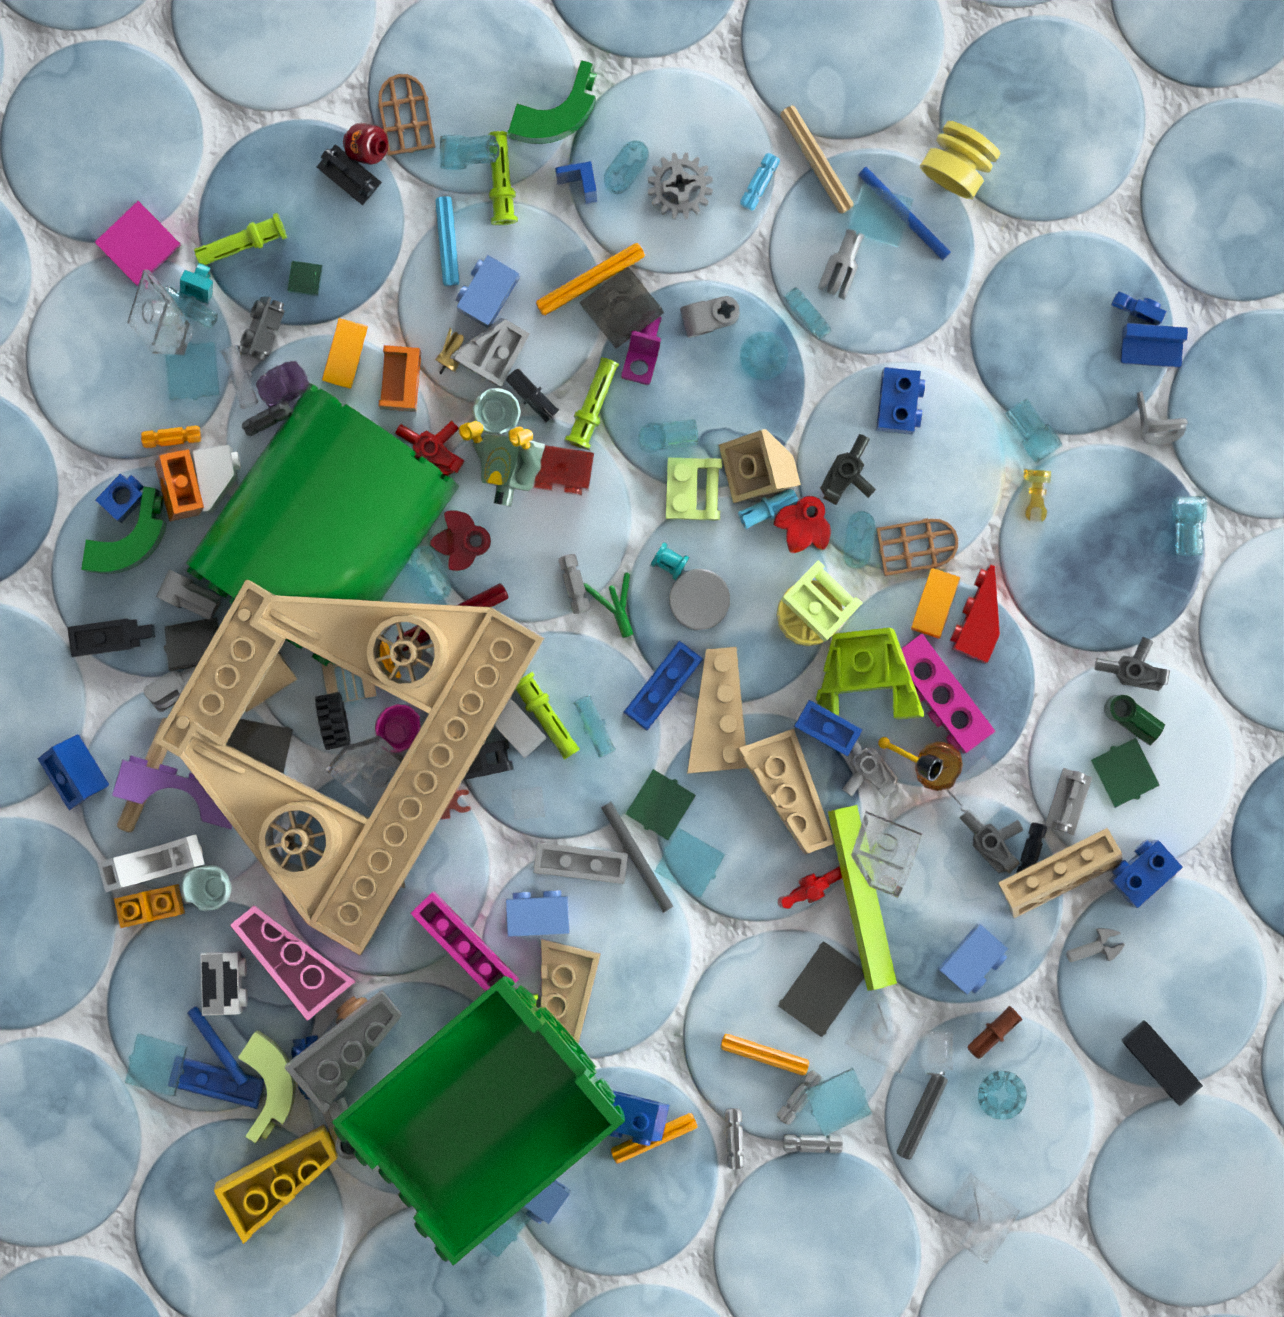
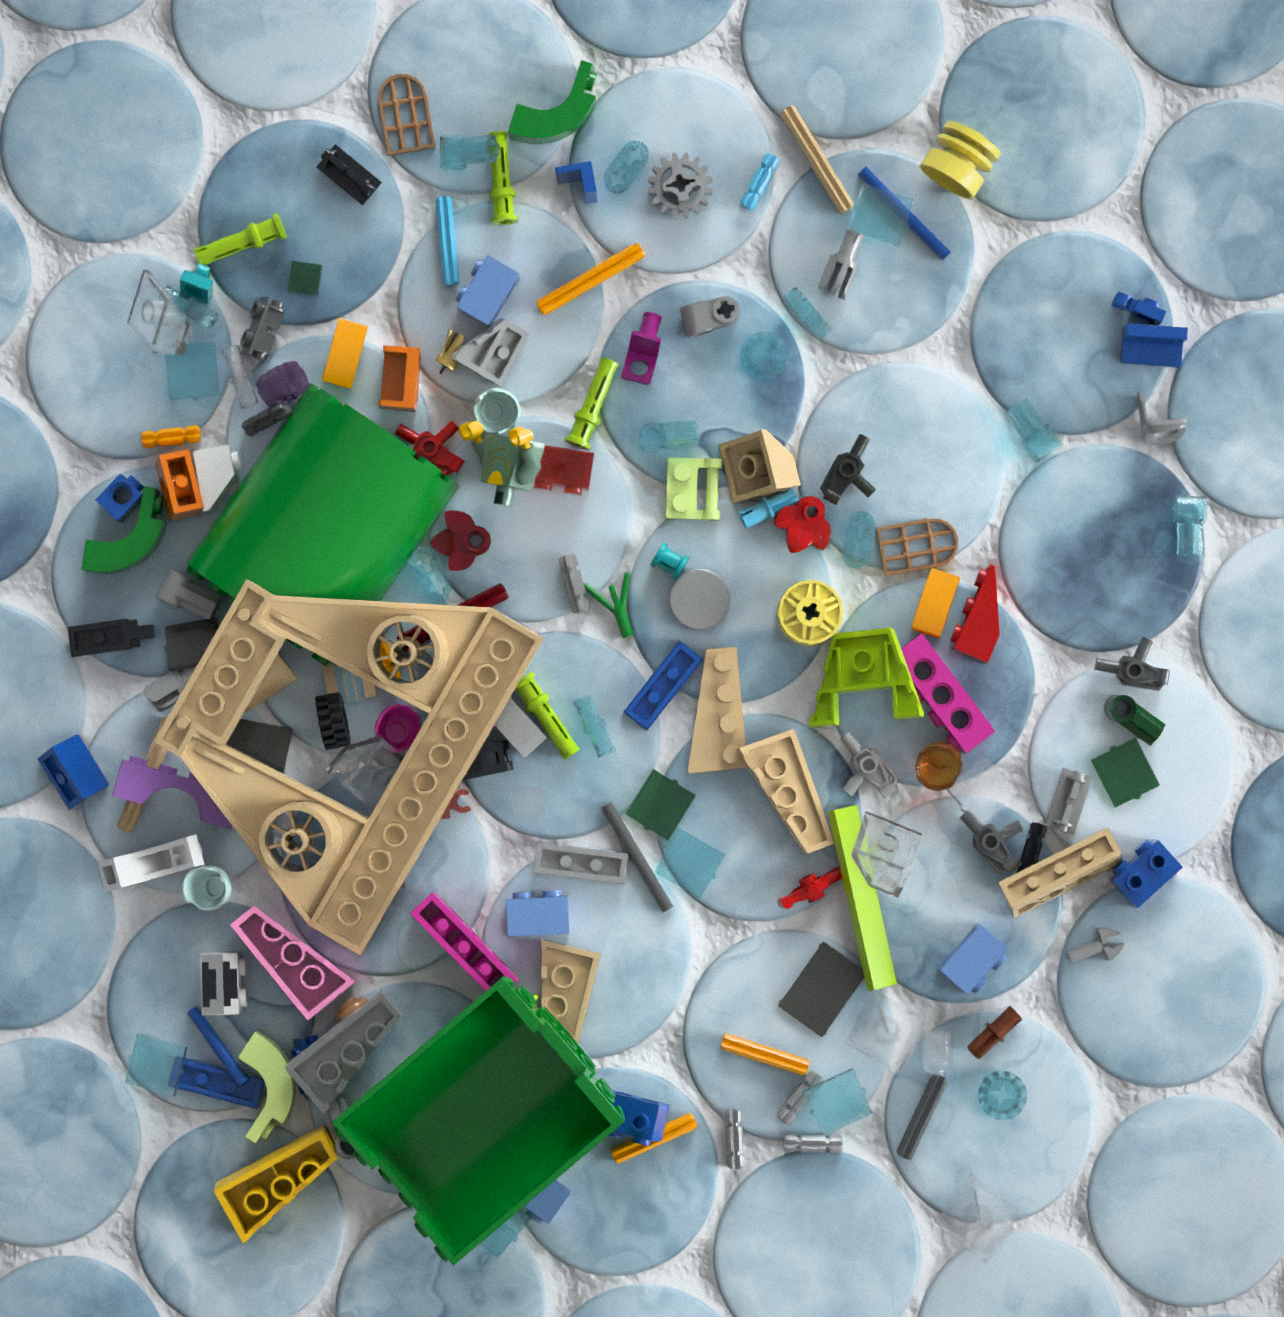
(137, 242): dark pink tile -> none
(149, 906): light orange slope -> none
(365, 143): dark red head -> none
(531, 395): black axle -> none
(621, 307): clear smoke plate -> none
(816, 608): yellowish green plate -> none
(828, 728): blue panel -> none
(899, 401): blue brick -> none
(927, 765): black hinge -> none
(1038, 478): clear yellow piece -> none
(1162, 1063): black beam -> none

